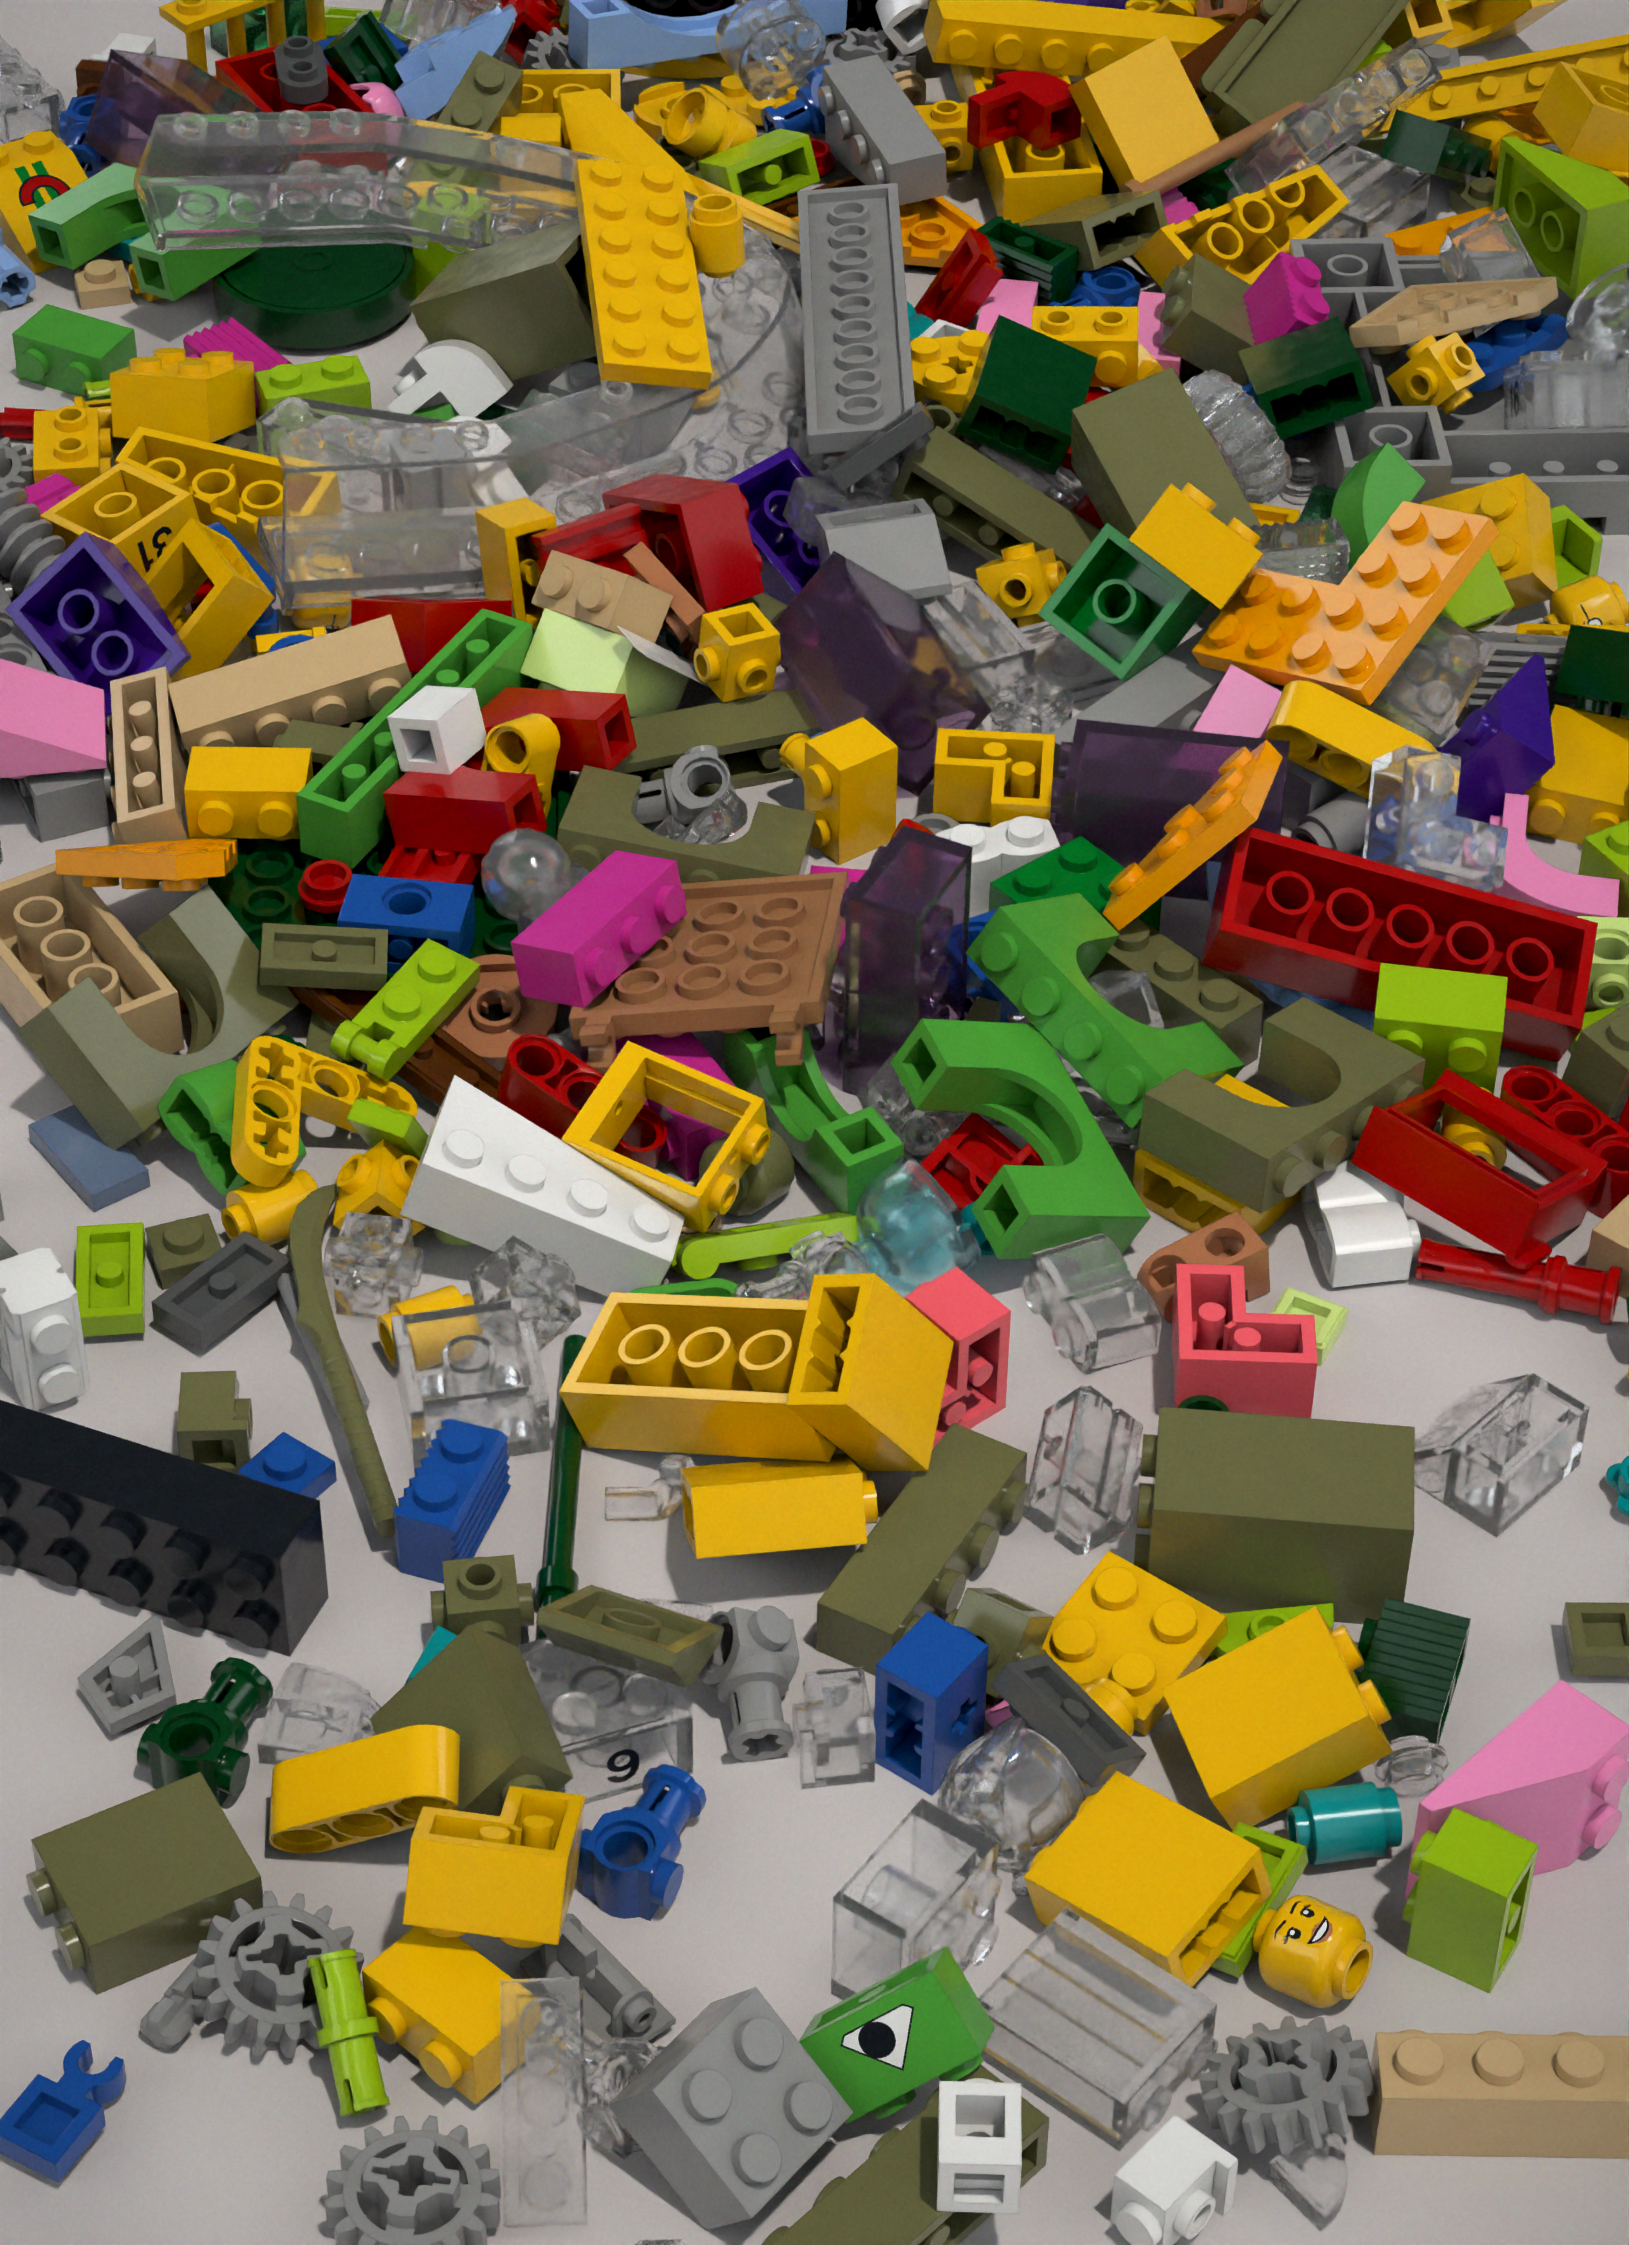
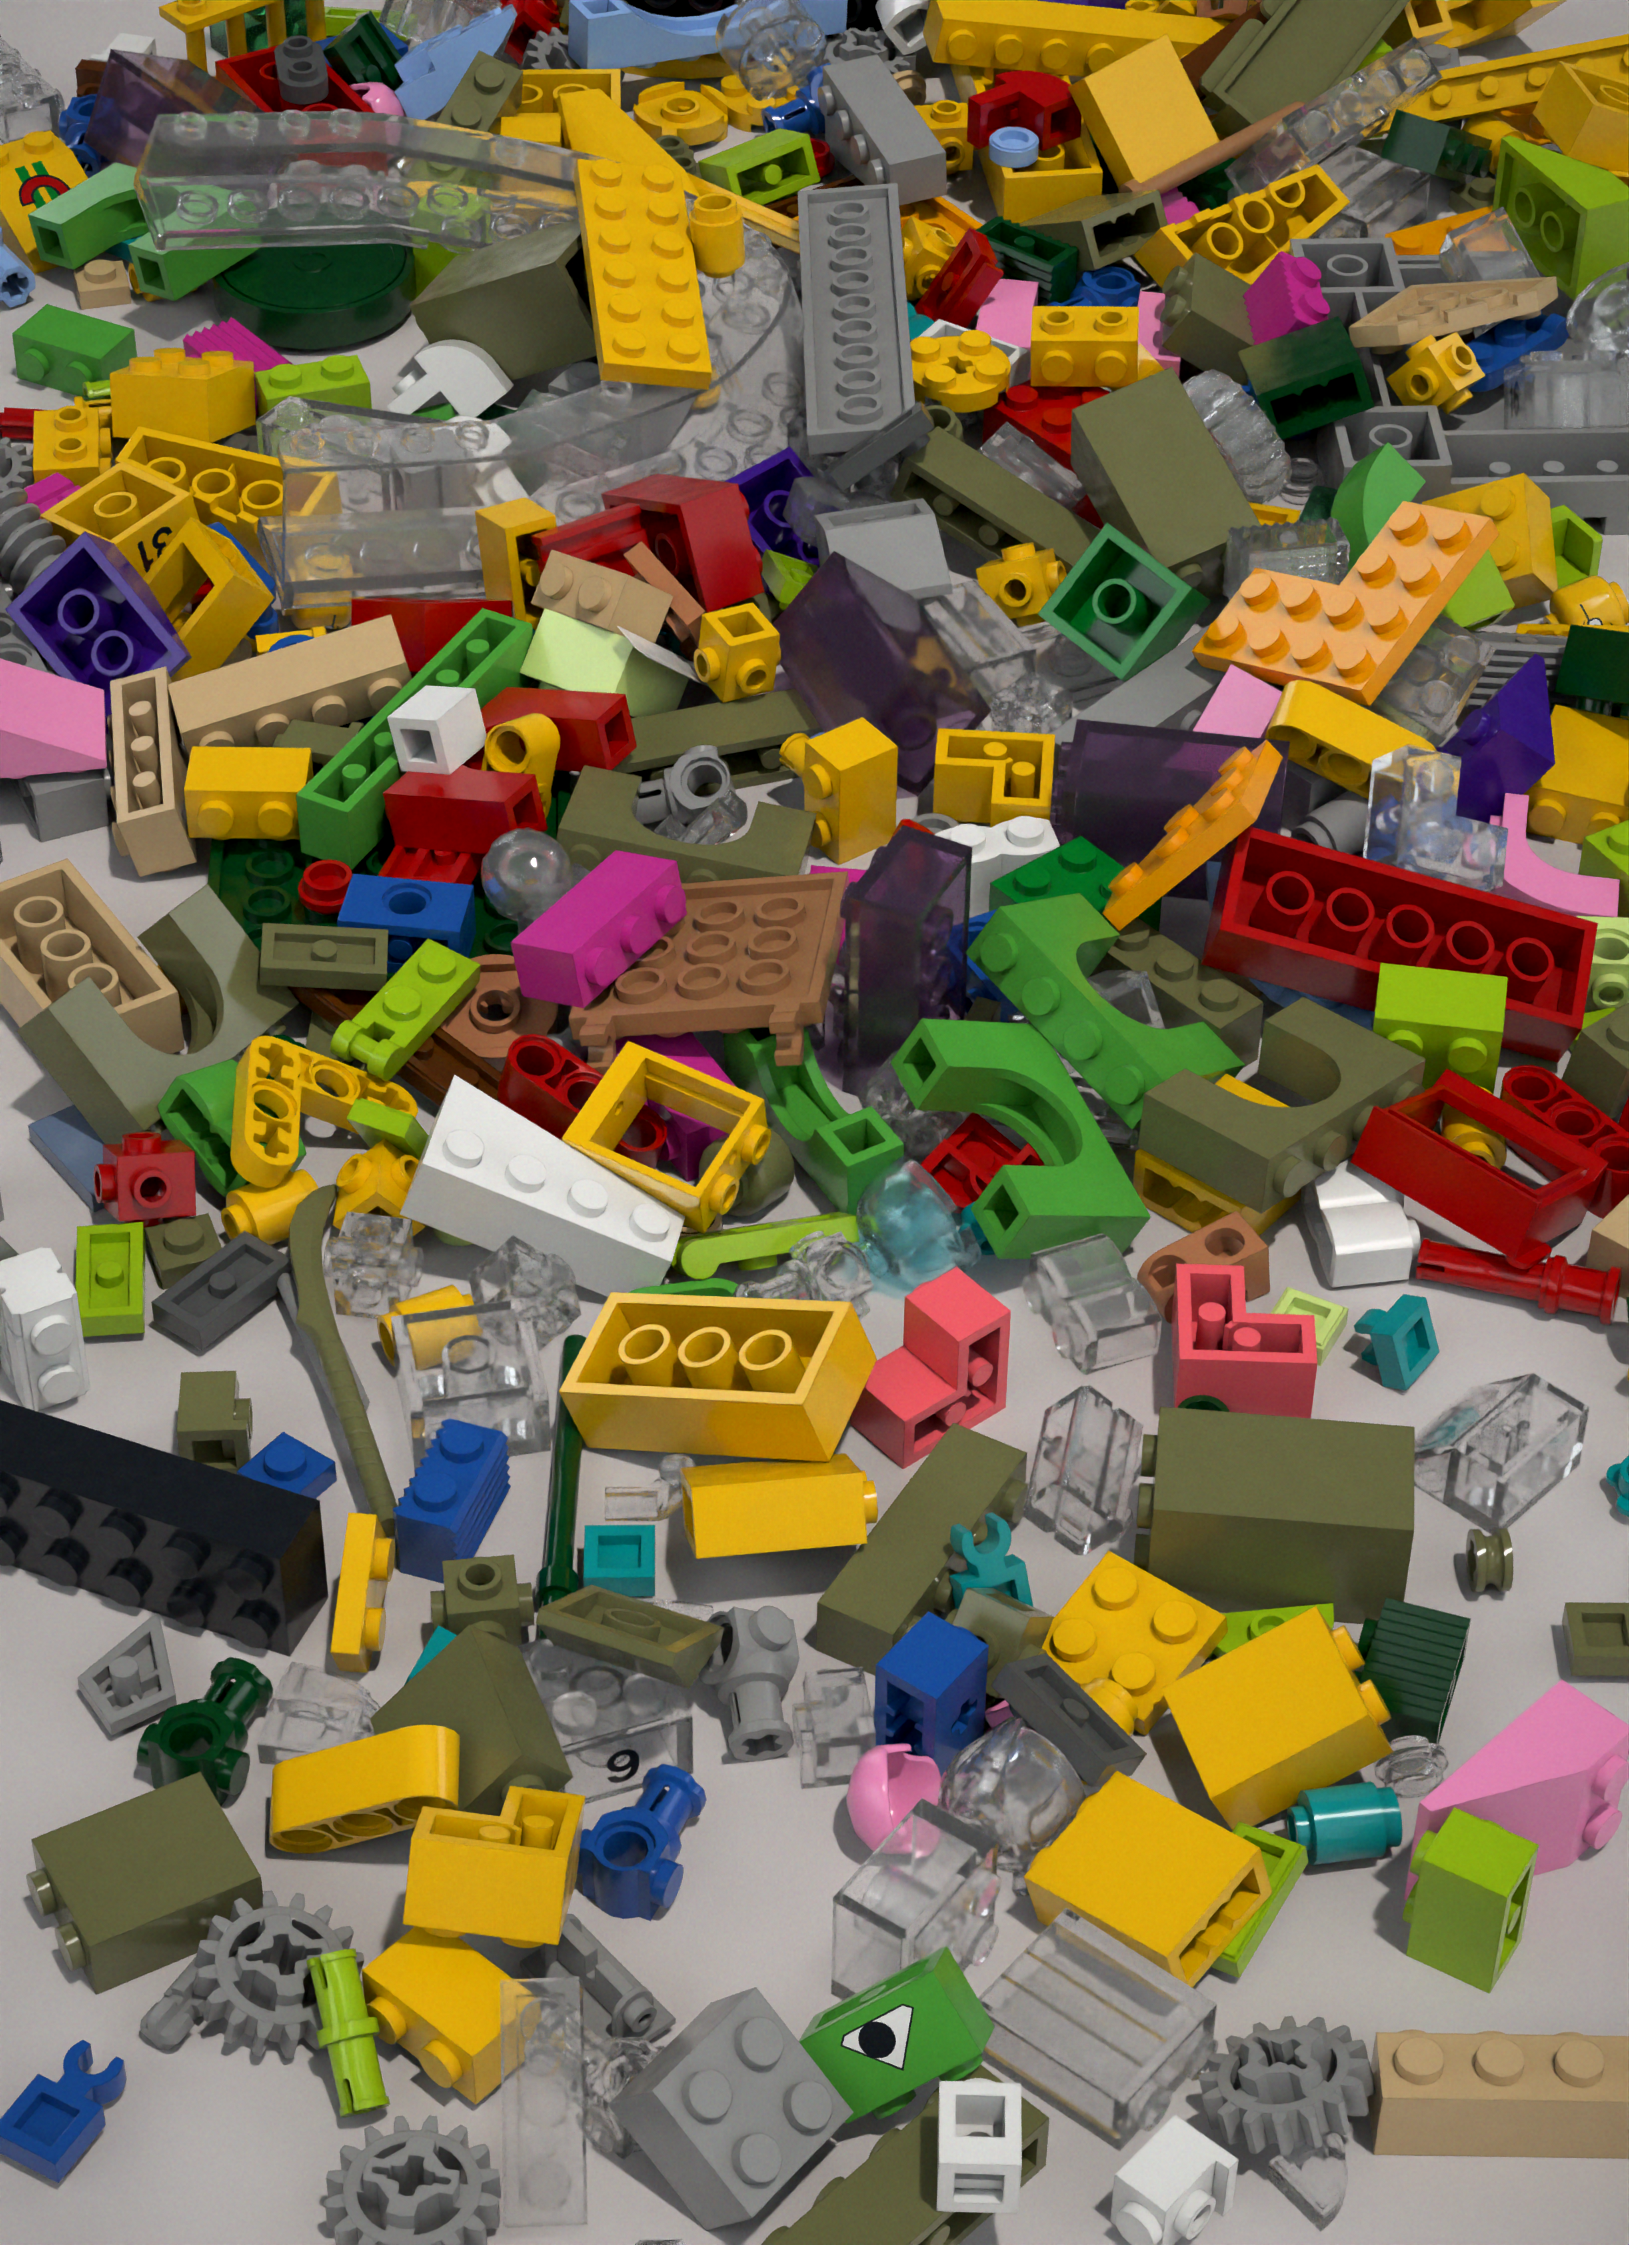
(146, 1179): none -> red brick
(175, 863): light orange plate -> none
(361, 1593): none -> yellow wing
(620, 1558): none -> teal plate
(704, 126): yellow wheel -> none
(785, 576): none -> lime plate
(870, 1372): yellow brick -> none
(887, 1788): none -> bright pink hair
(924, 255): none -> yellow brick
(987, 1562): none -> teal plate
(1013, 147): none -> light blue tile
(1025, 394): dark green brick -> none
(1198, 545): yellow brick -> none
(1312, 1951): yellow head -> none
(1400, 1340): none -> teal tile
(1489, 1560): none -> olive bush

